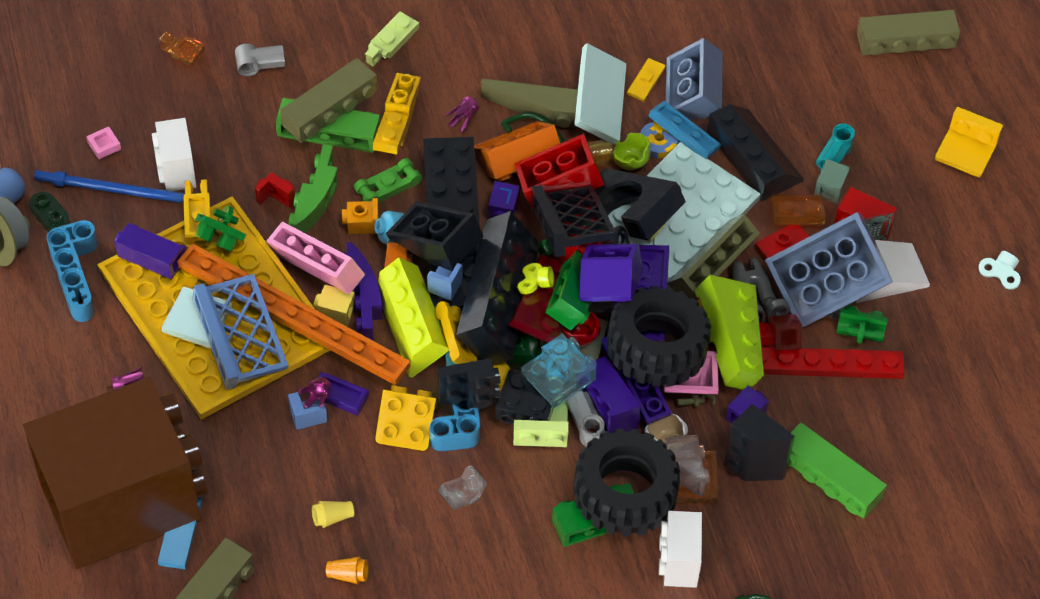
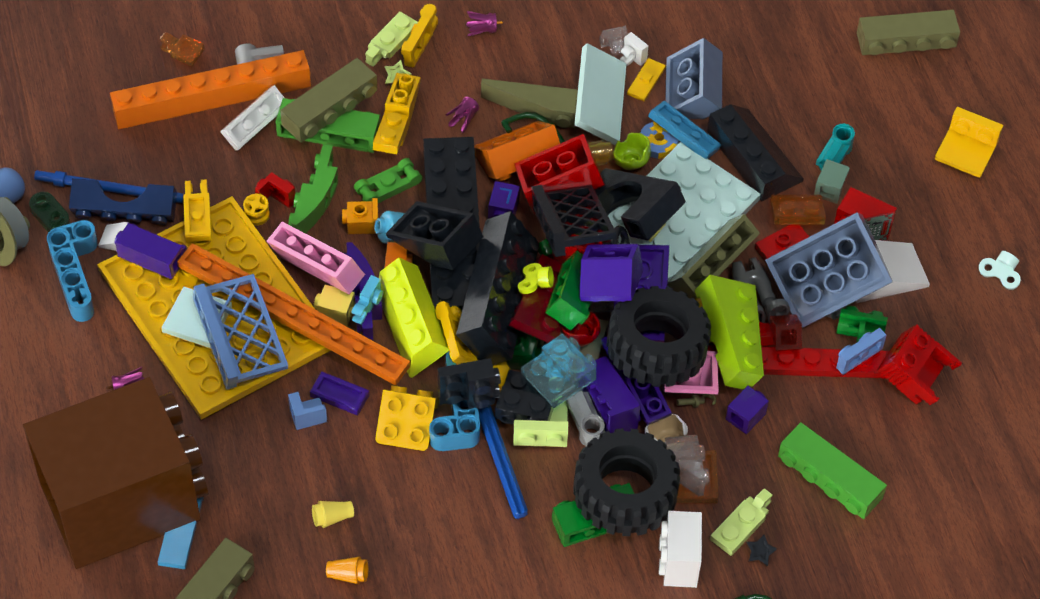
(103, 142): bright pink plate -> none
(109, 235): none -> white slope
(154, 204): none -> dark blue arch
(174, 154): white brick -> none
(208, 226): green hips -> none
(209, 89): none -> orange brick
(252, 204): none -> yellow wheel
(253, 118): none -> white tile
(318, 389): flat silver piece -> none
(370, 296): none -> medium azure plate
(392, 70): none -> yellowish green piece
(420, 35): none -> yellow hinge
(445, 282): medium blue panel -> none
(464, 489): clear bracket -> none
(482, 23): none -> flat silver piece
(502, 463): none -> blue axle
(613, 38): none -> clear tile
(634, 50): none -> white tile
(742, 523): none -> yellowish green hinge
(758, 447): black slope -> none
(760, 550): none -> black piece
(866, 347): none -> medium blue plate
(916, 363): none -> red piece

